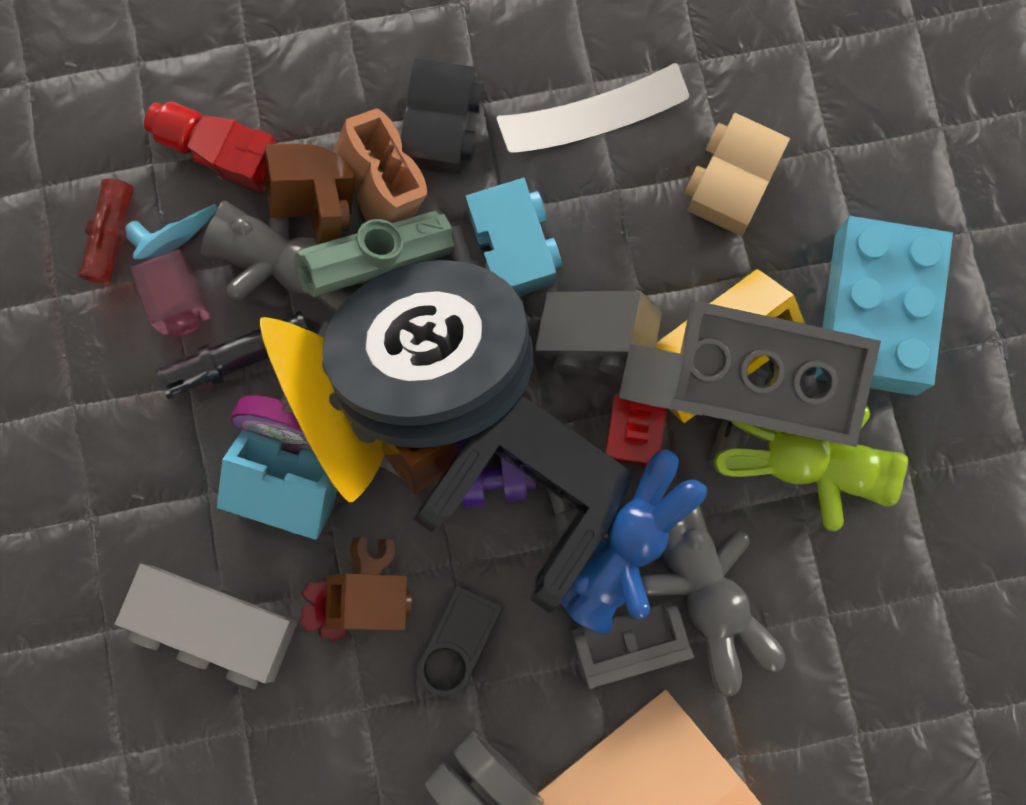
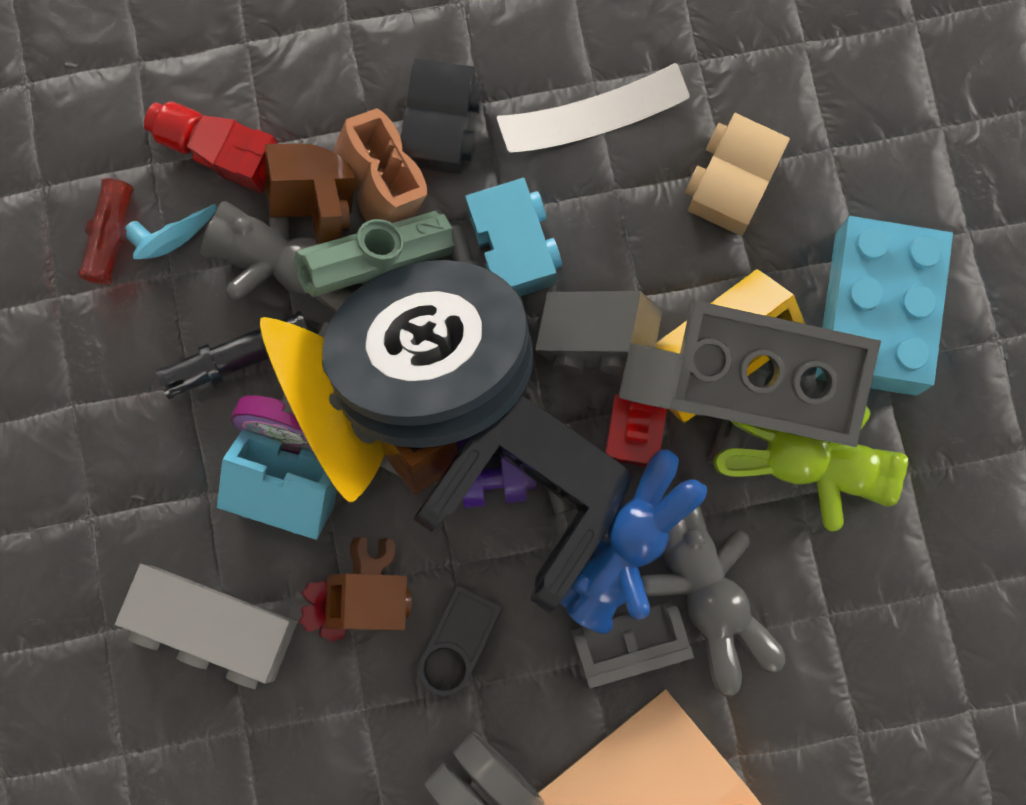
(171, 293): clear pink brick -> none

